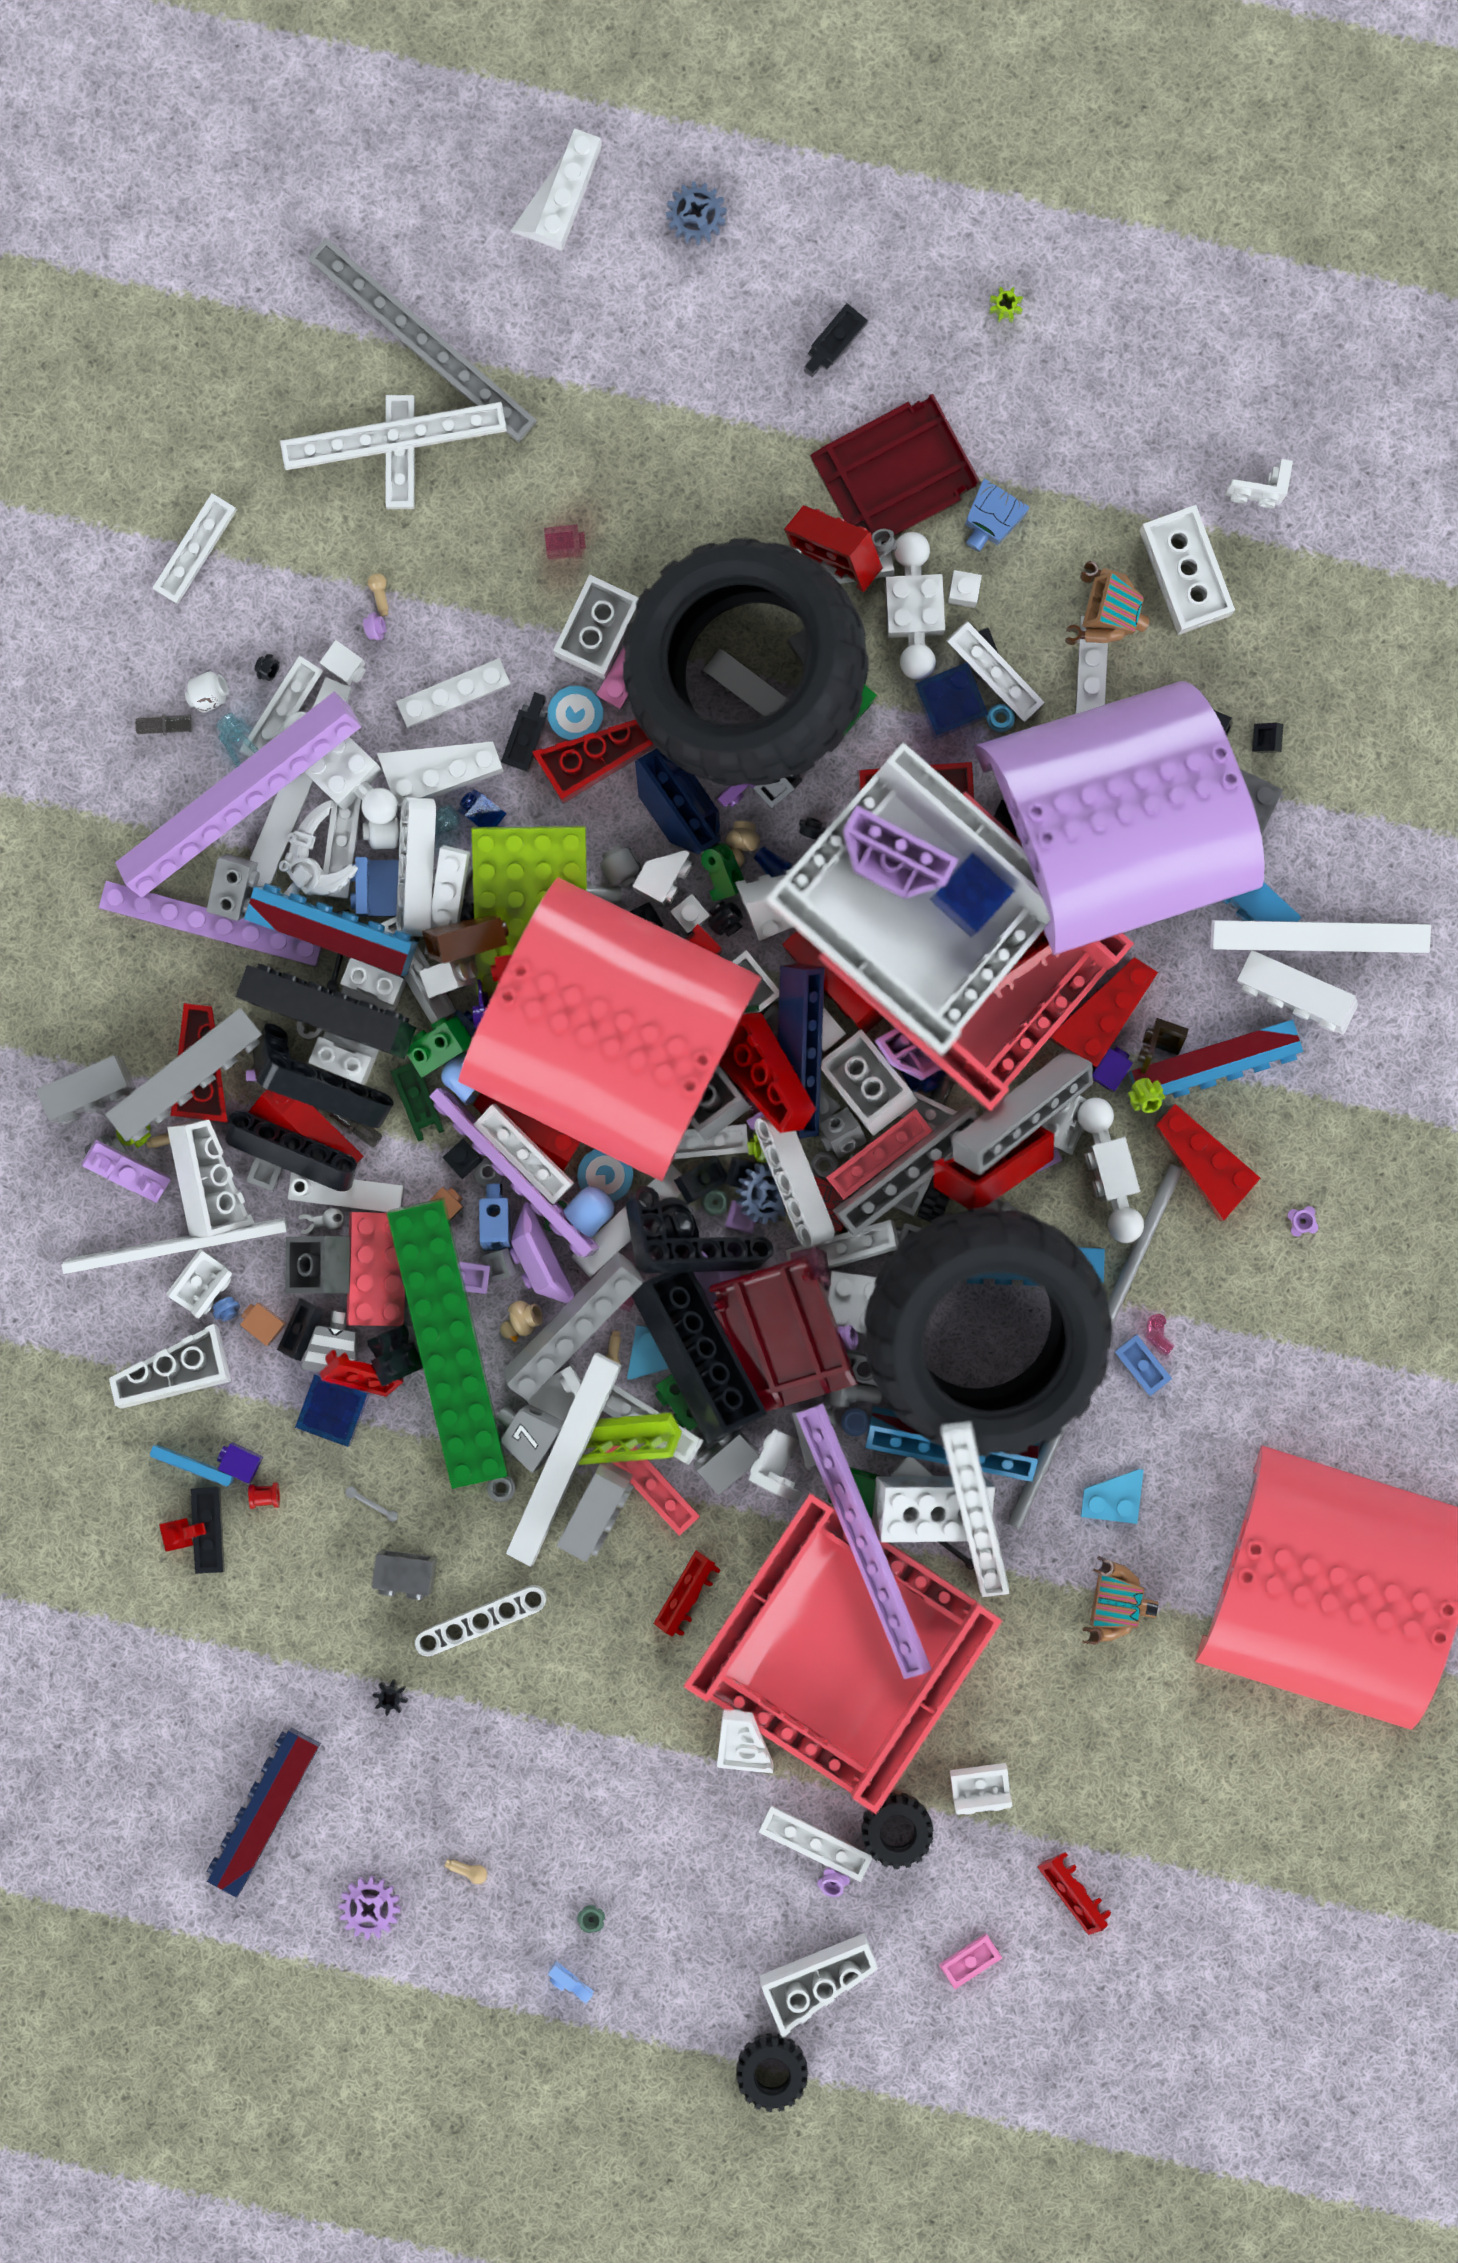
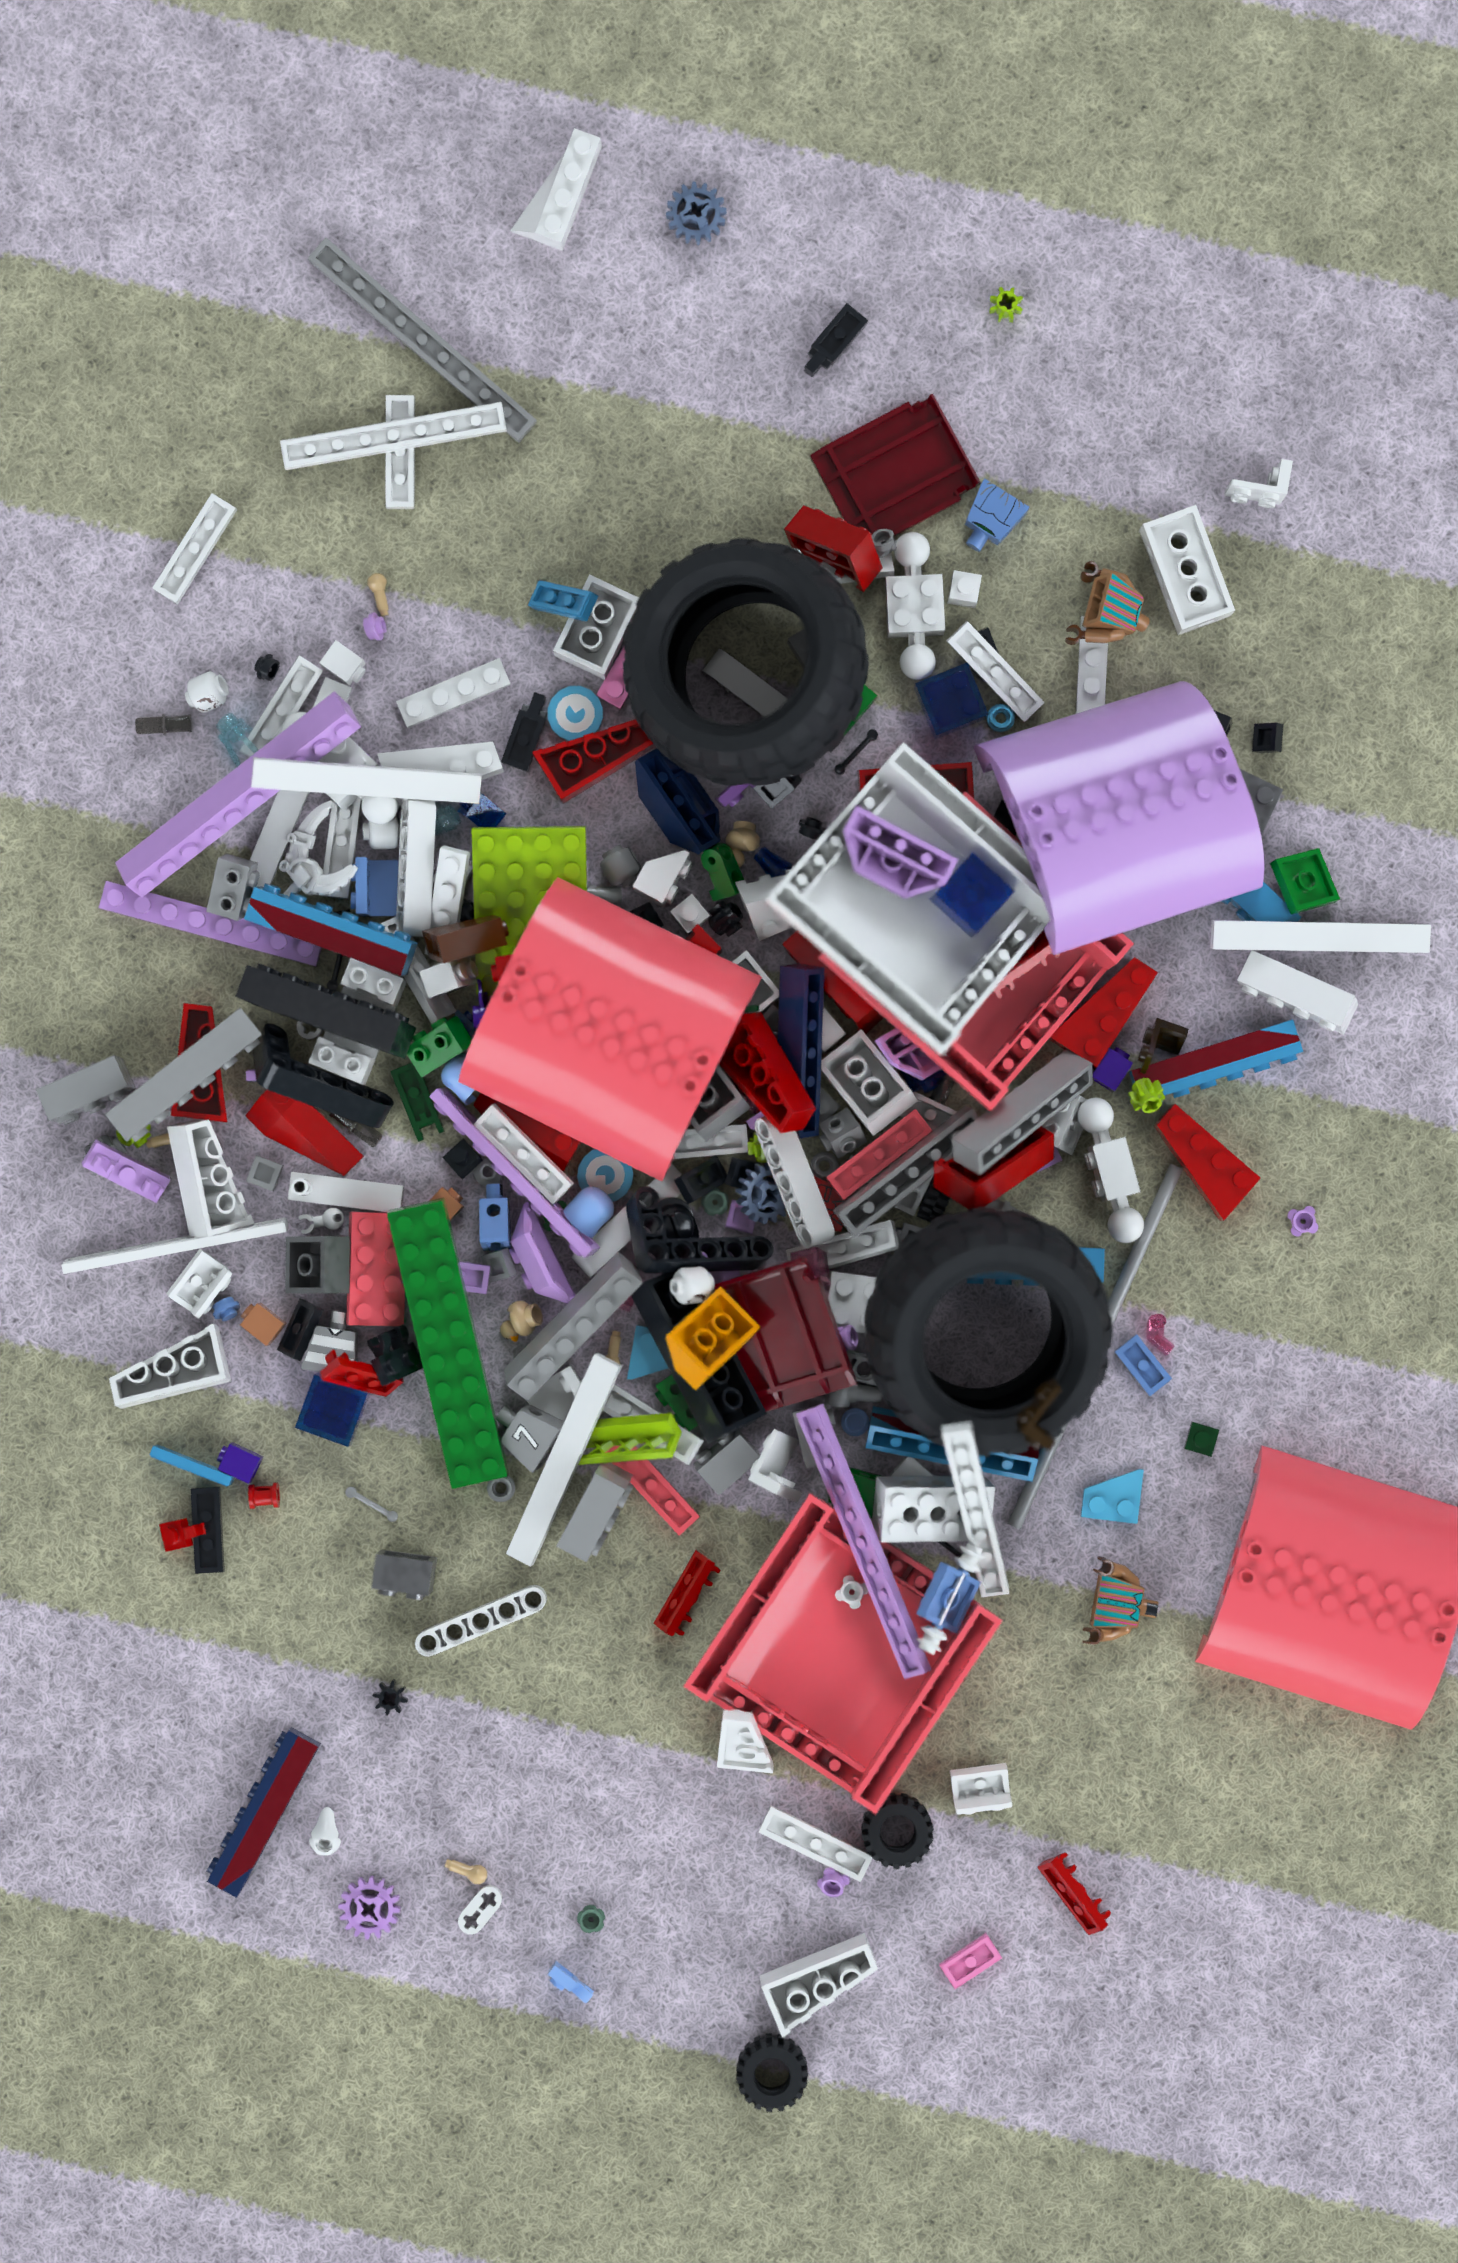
(290, 1151): black beam -> none
(324, 1836): none -> white animal
(365, 780): none -> white tile
(485, 1914): none -> white beam
(563, 600): none -> dark azure tile
(564, 542): clear pink brick -> none
(692, 1285): none -> white head
(709, 1337): none -> light orange slope
(848, 1584): none -> white plate
(871, 736): none -> black hinge
(949, 1598): none -> medium blue plate
(1030, 1414): none -> dark brown bracket
(1201, 1439): none -> dark green plate
(1305, 881): none -> green plate

